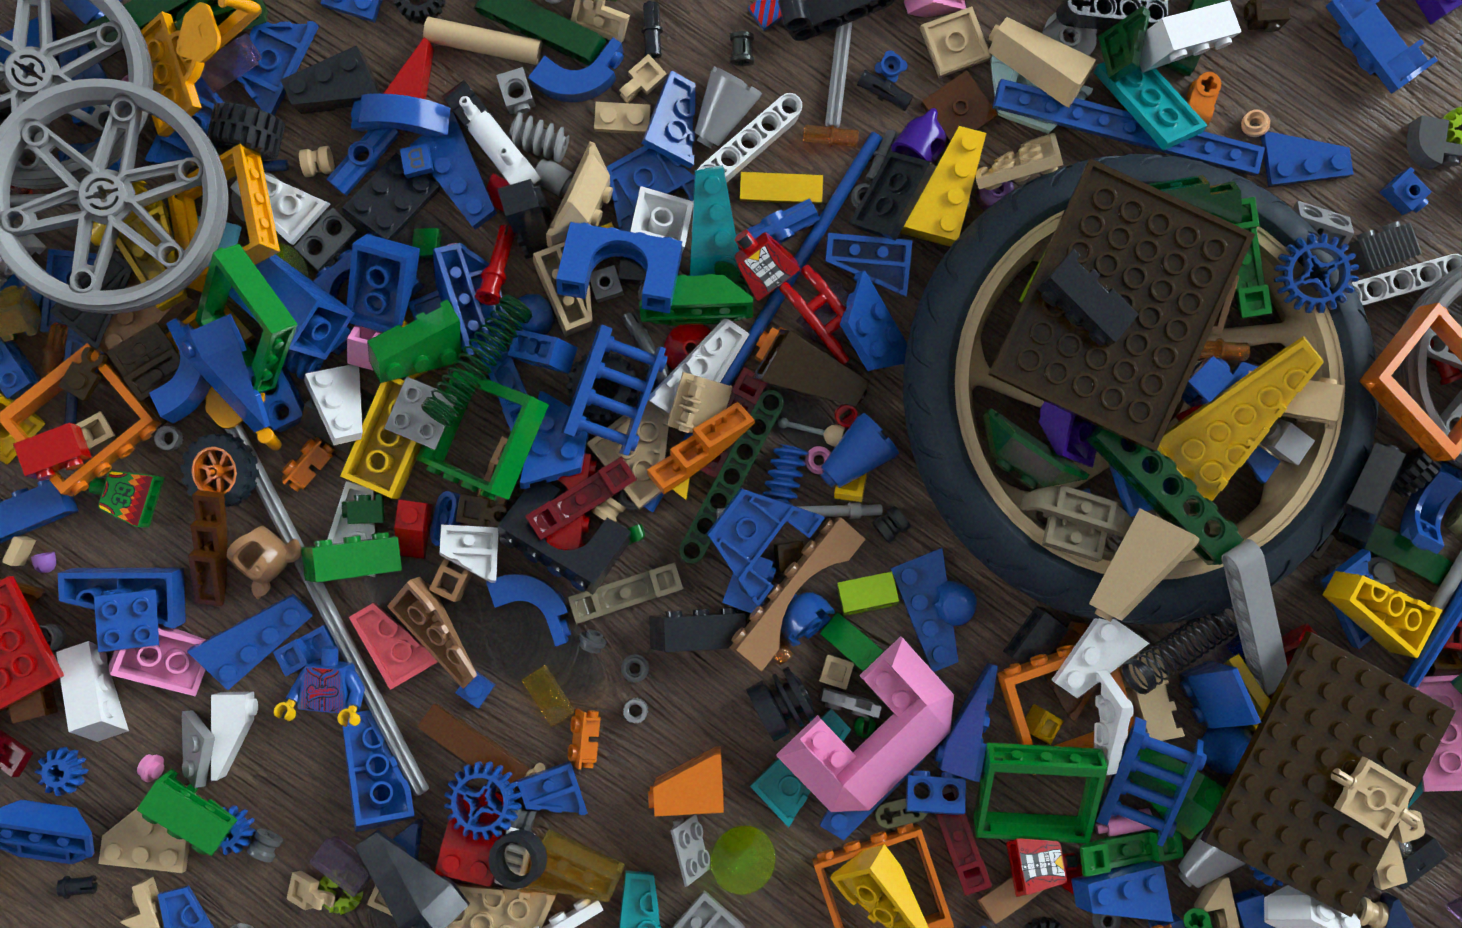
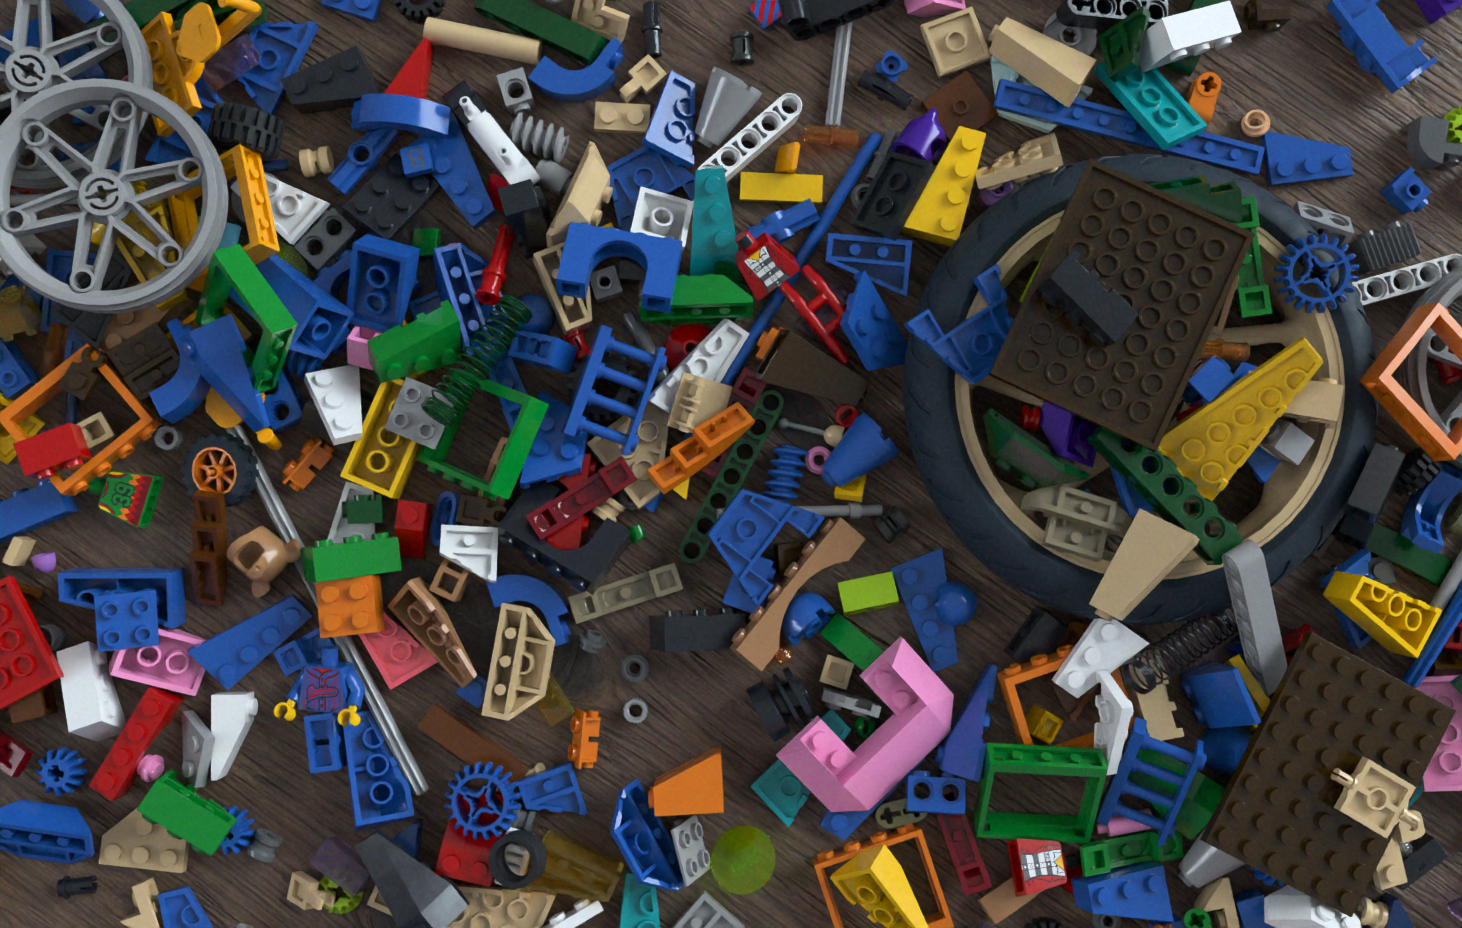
(147, 721): none -> red arch
(324, 742): none -> blue brick
(350, 606): none -> orange brick
(518, 663): none -> tan wedge
(576, 338): none -> red bush
(645, 840): none -> blue wedge
(787, 158): none -> light orange slope
(977, 340): none -> blue wing
(1029, 418): none -> red bush

